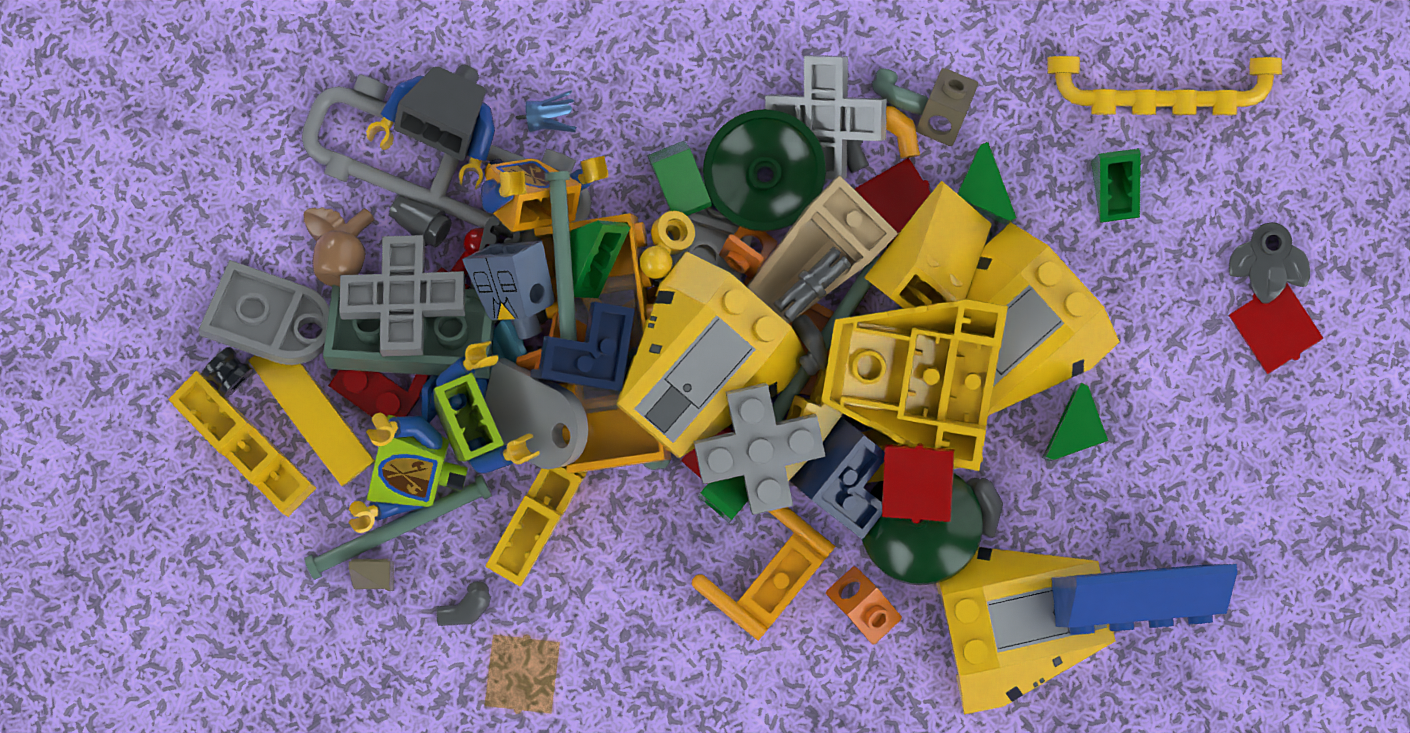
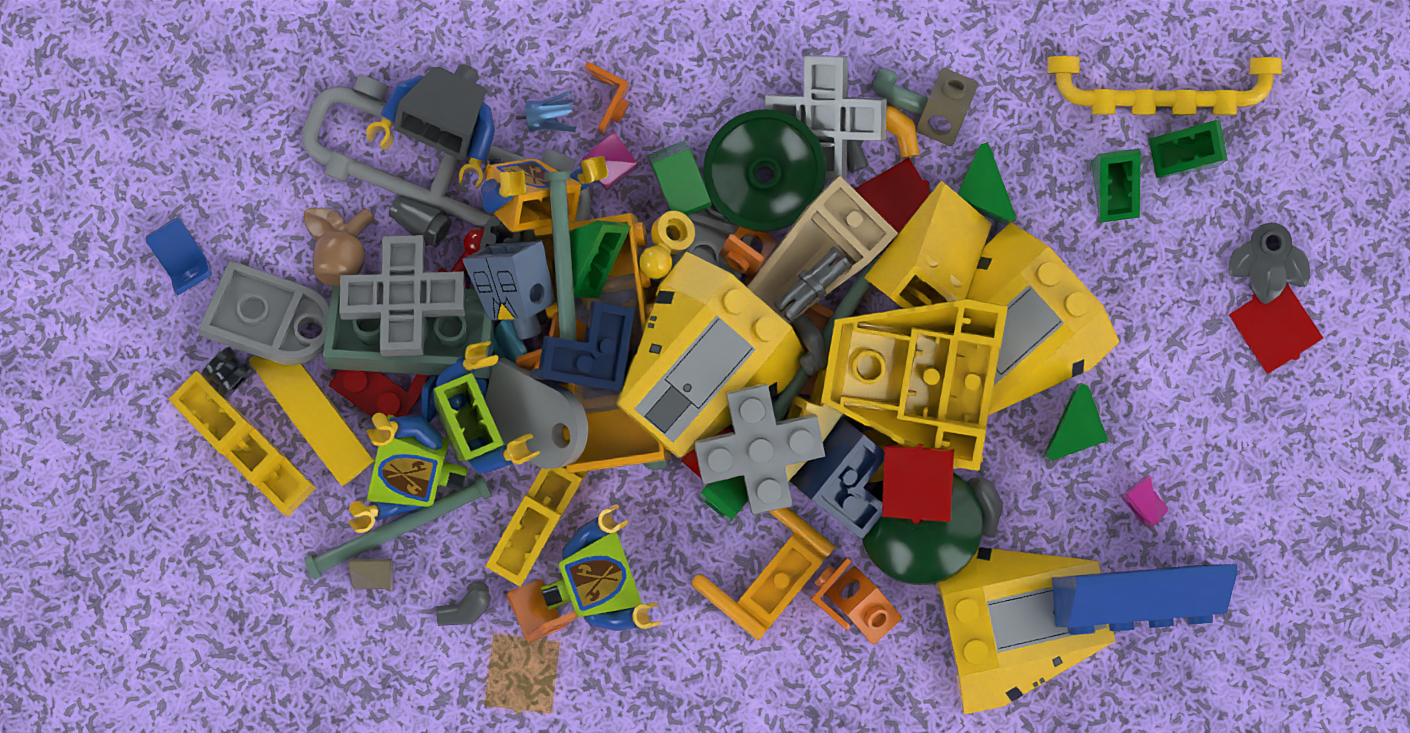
(179, 255): none -> blue bracket
(533, 612): none -> orange bracket
(599, 578): none -> torso
(617, 157): none -> dark pink slope
(618, 105): none -> orange bracket
(824, 582): none -> orange bracket
(1145, 502): none -> dark pink slope
(1189, 149): none -> green slope

